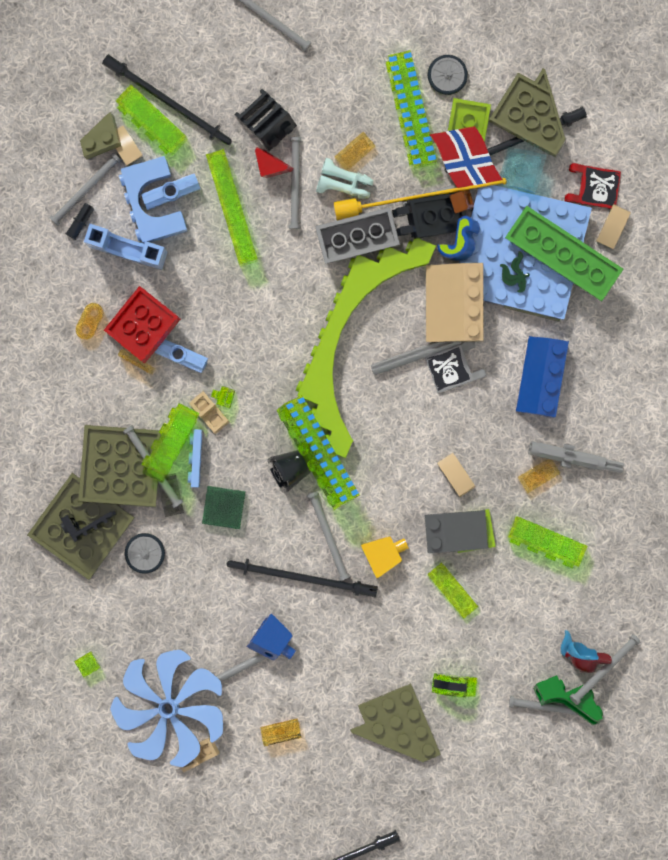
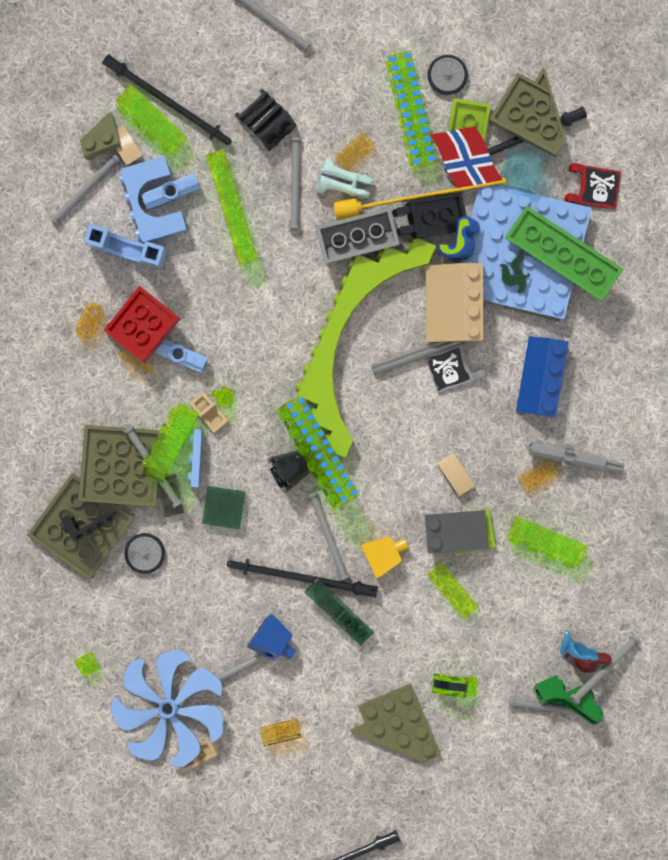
(80, 221): black axle -> none
(270, 165): red slope -> none
(339, 611): none -> clear green slope
(462, 201): dark orange slope -> none
(613, 226): tan slope -> none

